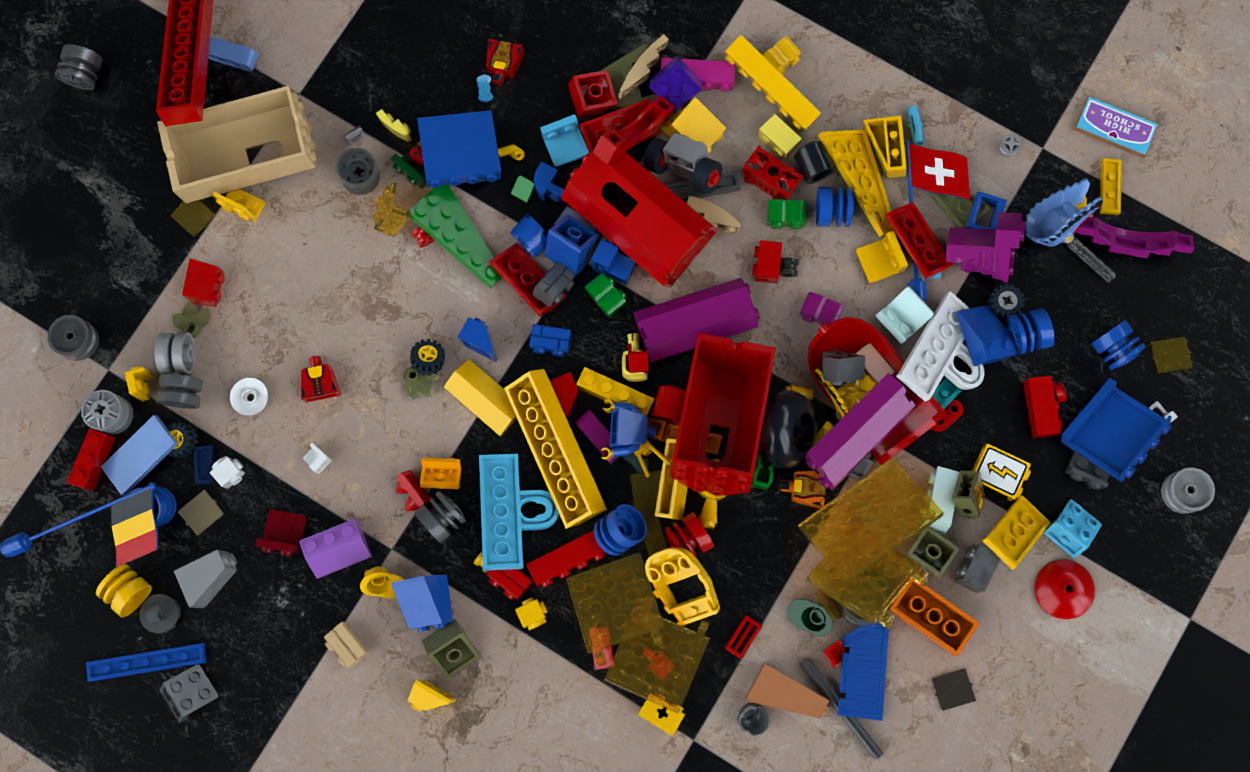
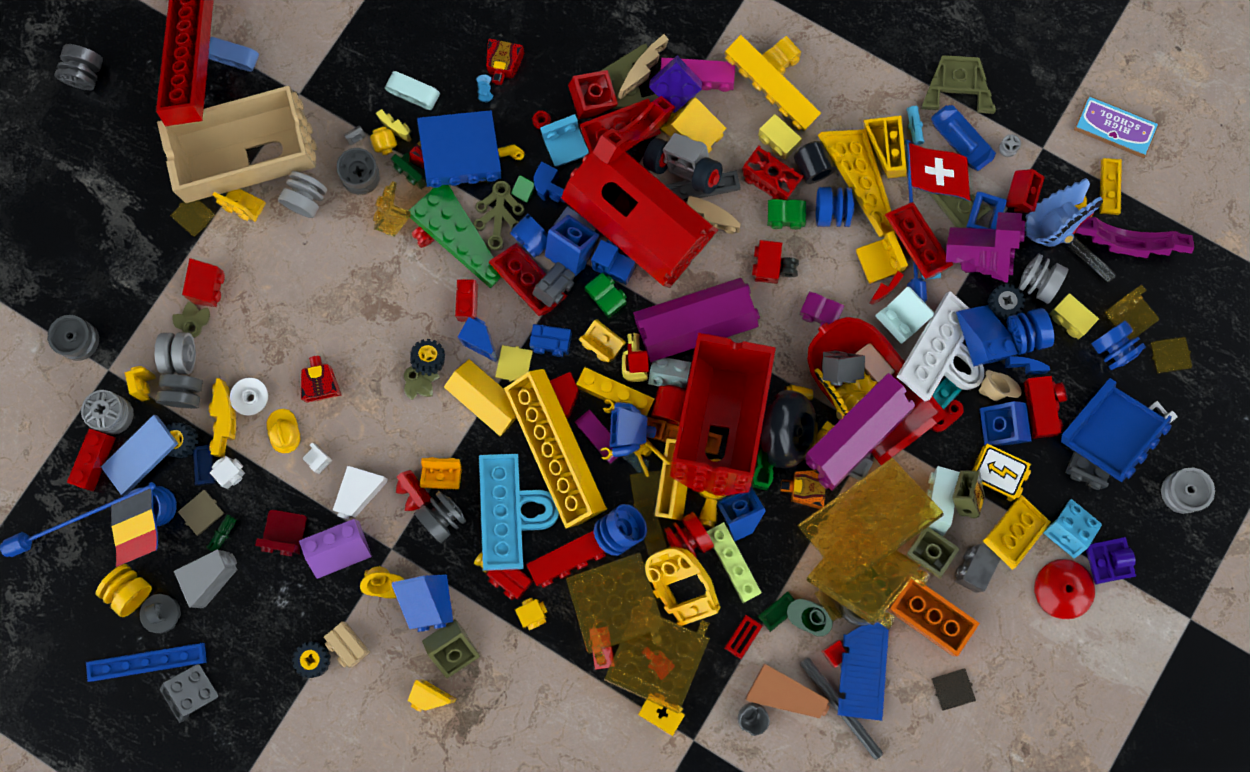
(222, 410): none -> yellow slope
(222, 533): none -> dark green axle
(283, 431): none -> yellow piece
(303, 192): none -> light grey wheel
(319, 659): none -> black wheel
(357, 491): none -> white slope
(383, 140): none -> yellow head
(412, 90): none -> light aqua beam
(466, 299): none -> red brick
(498, 212): none -> olive plant
(513, 363): none -> light yellow piece
(541, 115): none -> red plate
(602, 341): none -> yellow bracket
(669, 372): none -> light aqua bracket
(733, 563): none -> yellowish green brick
(741, 513): none -> blue slope
(777, 612): none -> dark green tile
(883, 290): none -> red slope
(962, 76): none -> olive wing
(963, 137): none -> blue piece
(999, 386): none -> tan piece
(1005, 424): none -> blue slope
(1025, 190): none -> red brick
(1031, 366): none -> blue slope
(1043, 278): none -> light grey wheel
(1073, 316): none -> light yellow brick
(1111, 560): none -> dark purple plate
(1134, 311): none -> clear yellow bracket

